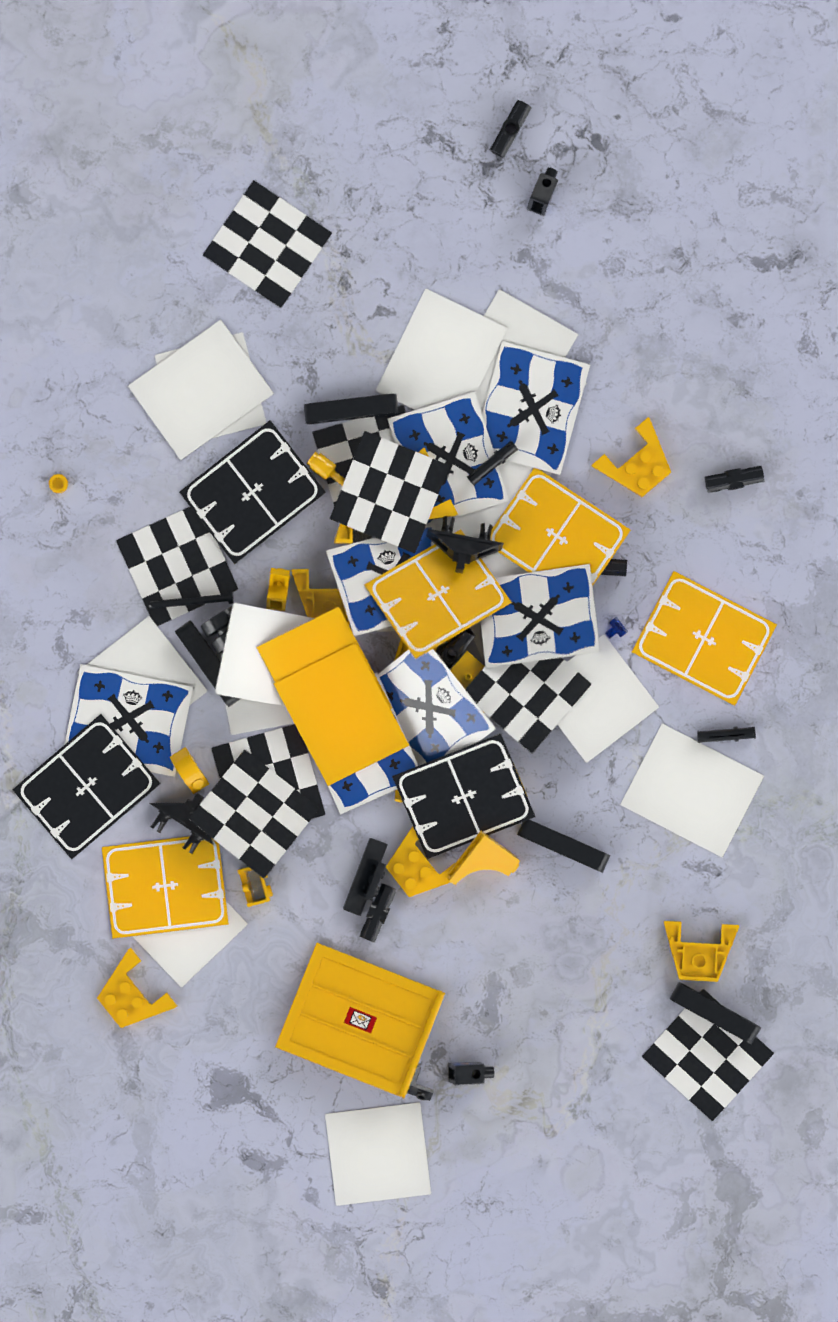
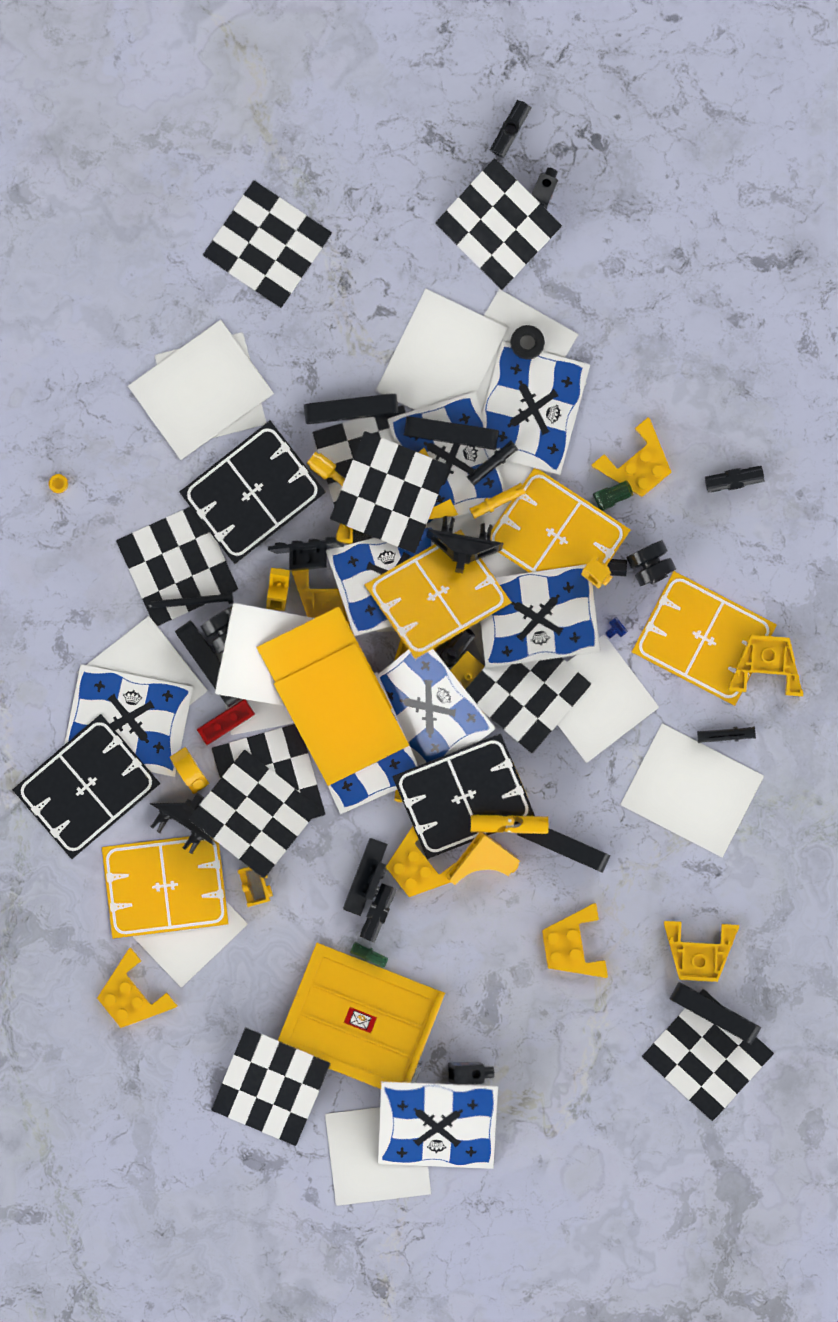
(225, 721): none -> red tile
(270, 1086): none -> sticker
(307, 554): none -> black bracket
(368, 954): none -> clear green axle
(437, 1125): none -> sticker
(451, 433): none -> black beam
(496, 501): none -> yellow pin
(498, 224): none -> sticker
(498, 824): none -> yellow piece
(527, 353): none -> black tyre
(565, 946): none -> yellow wing
(597, 572): none -> yellow brick
(608, 497): none -> clear green piece
(653, 568): none -> black wheel
(767, 656): none -> yellow wing

